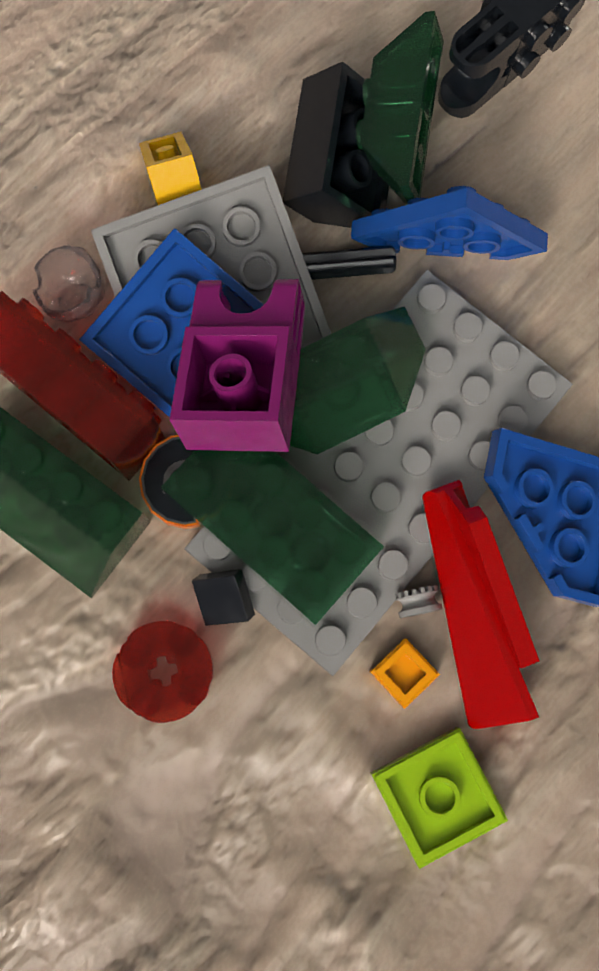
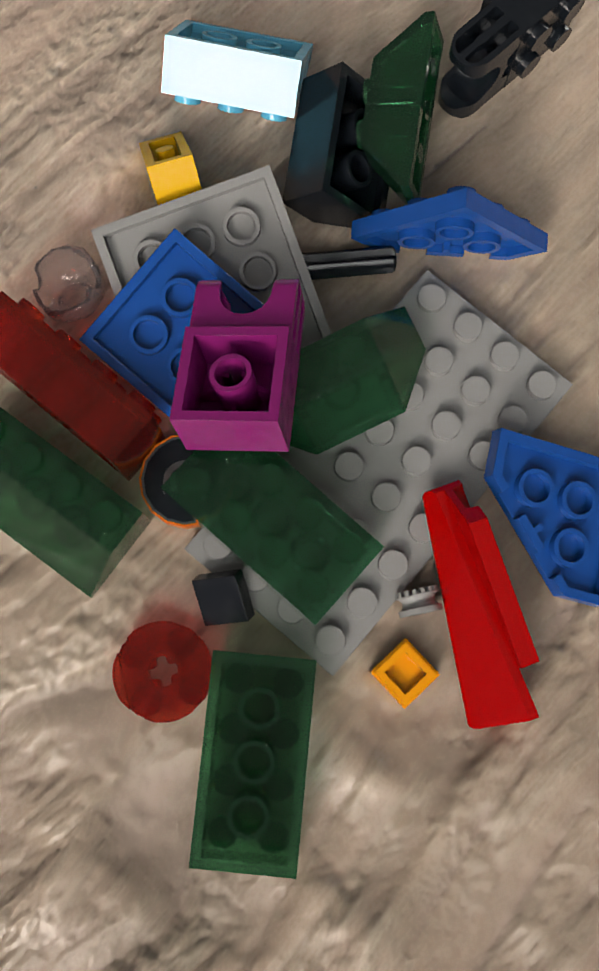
(235, 69): none -> slope
(253, 765): none -> clear green brick
(439, 797): lime tile -> none

